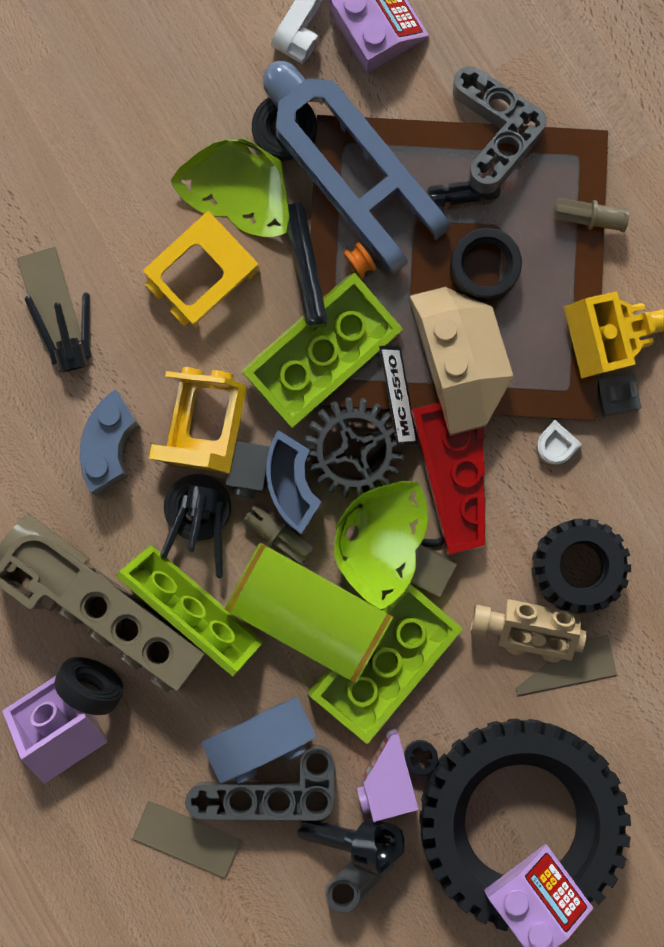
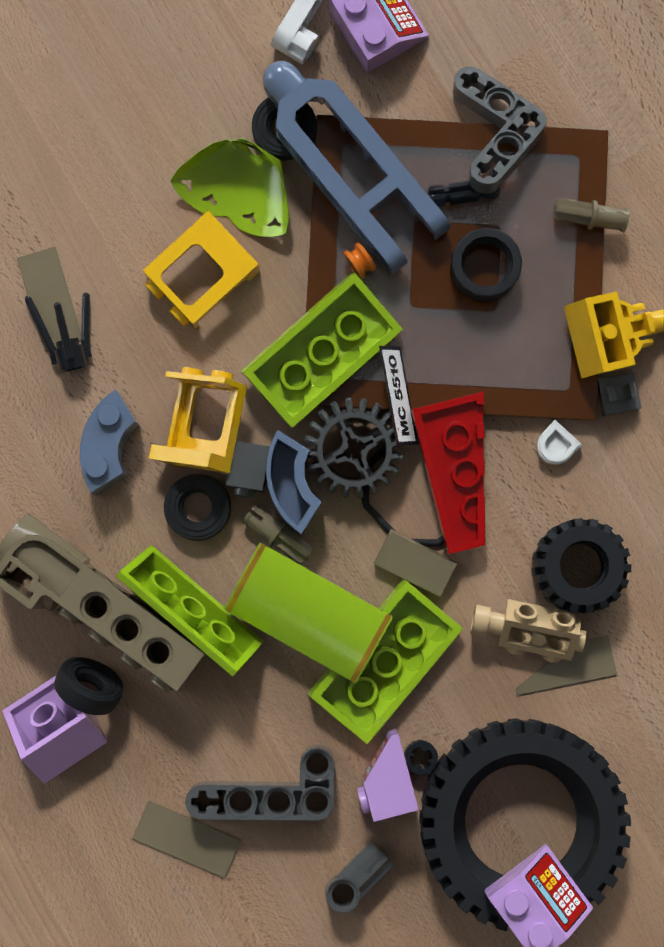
(201, 504): black plant -> none
(259, 740): sand blue brick -> none
(306, 267): black axle -> none
(367, 844): black piece -> none
(382, 541): lime piece -> none
(463, 356): tan wedge -> none

